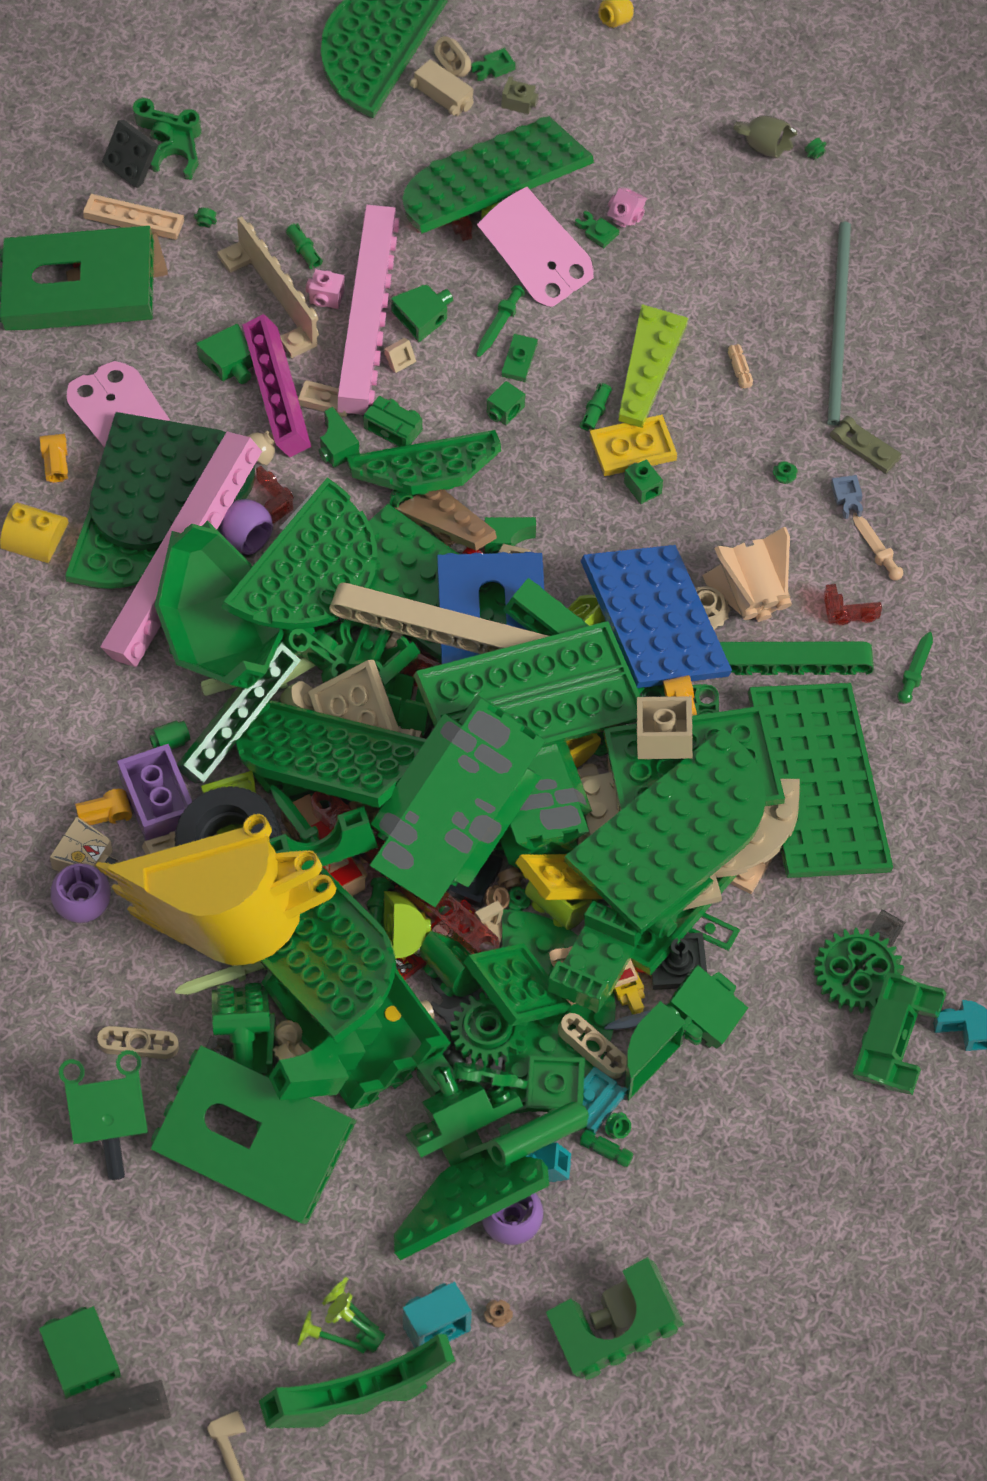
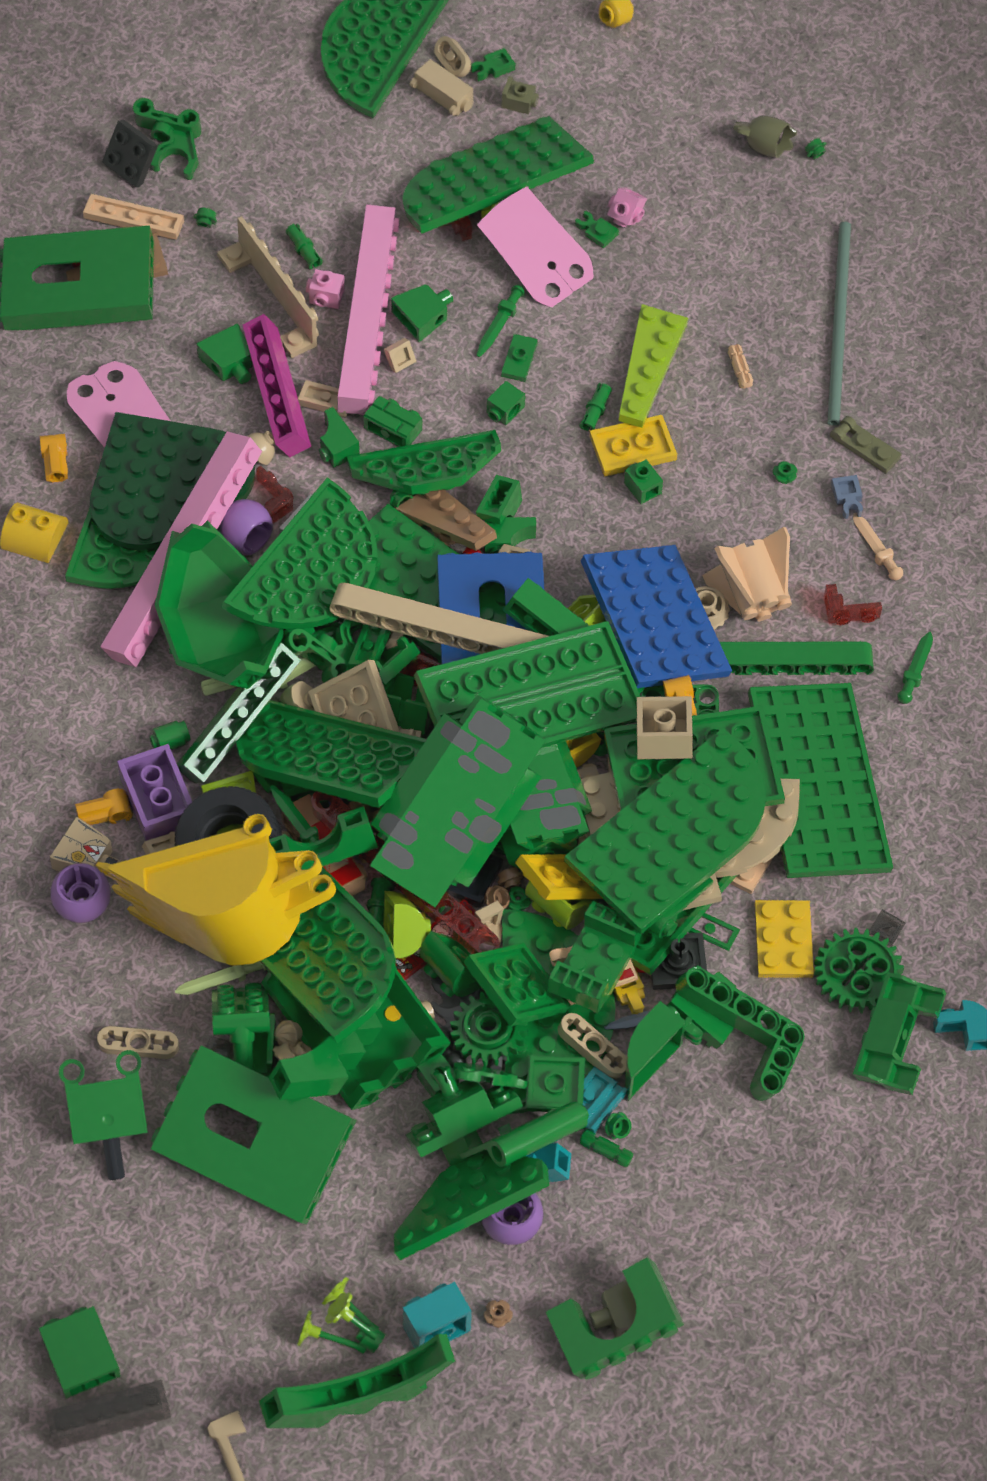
(500, 500): none -> green arch
(749, 1024): none -> green beam
(784, 939): none -> yellow plate

